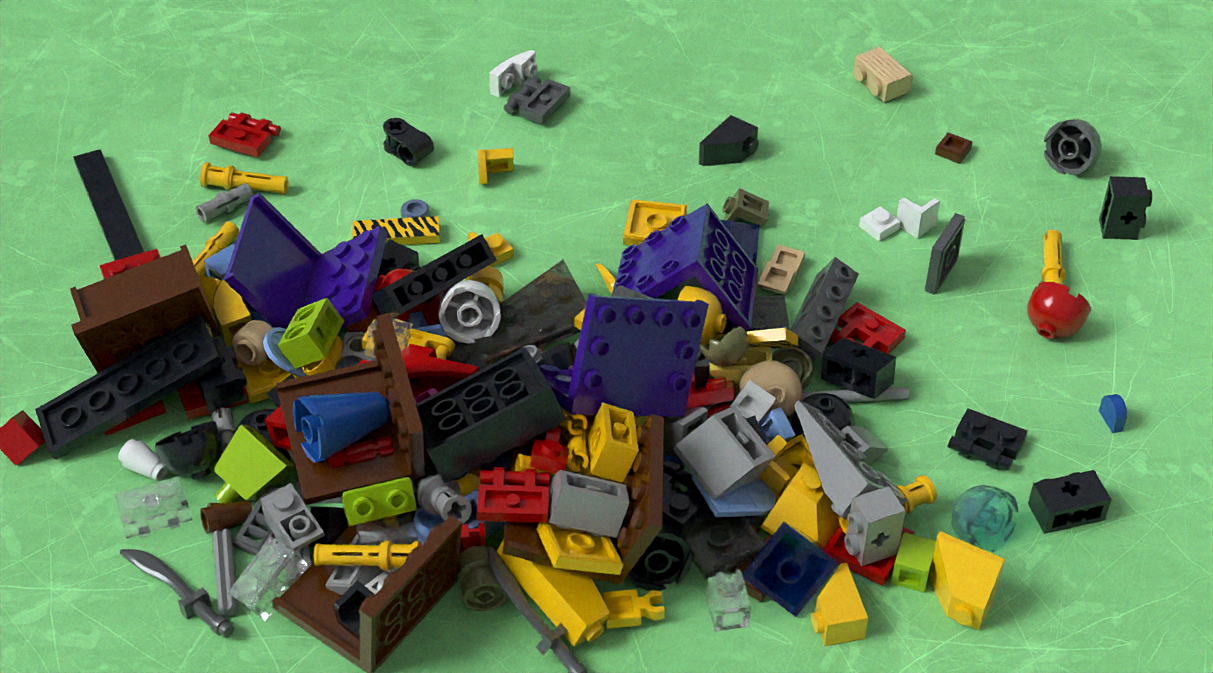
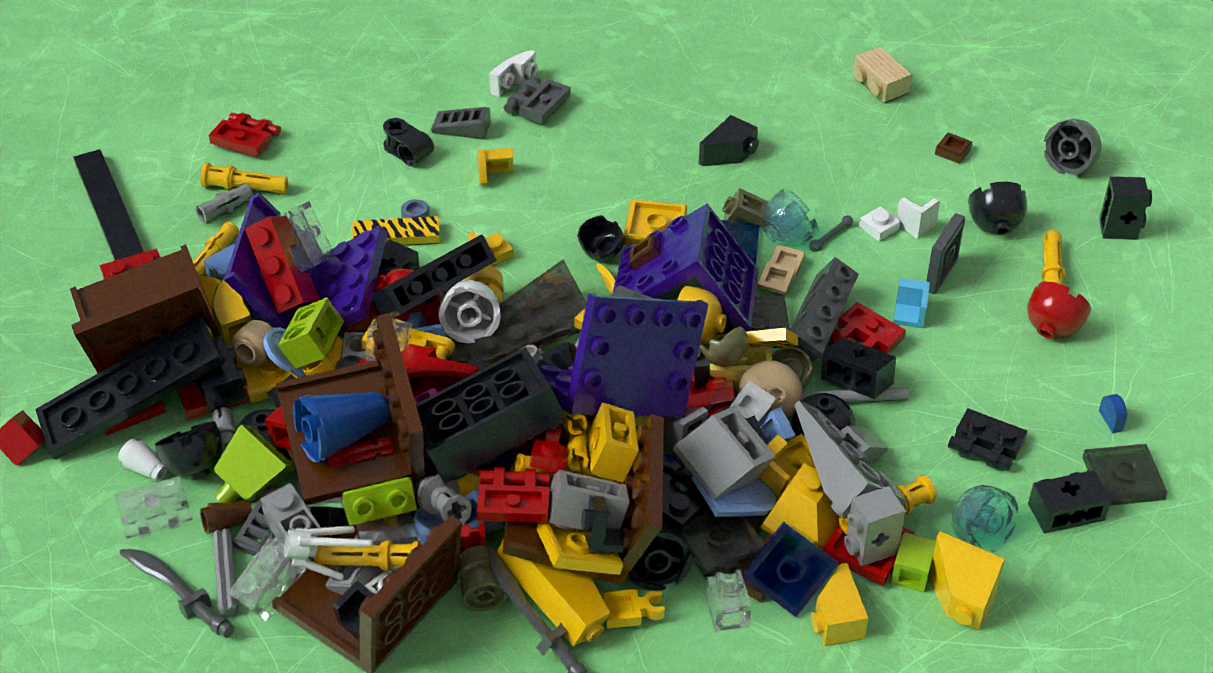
(287, 285): none -> red arch
(303, 544): none -> white plant
(312, 242): none -> clear brick
(463, 122): none -> dark grey slope
(597, 535): none -> black bracket
(600, 238): none -> black hair
(644, 251): none -> reddish brown tile
(787, 220): none -> clear light blue cylinder
(815, 245): none -> dark grey hinge
(911, 303): none -> medium azure panel
(998, 208): none -> black cylinder
(1127, 473): none -> clear smoke tile

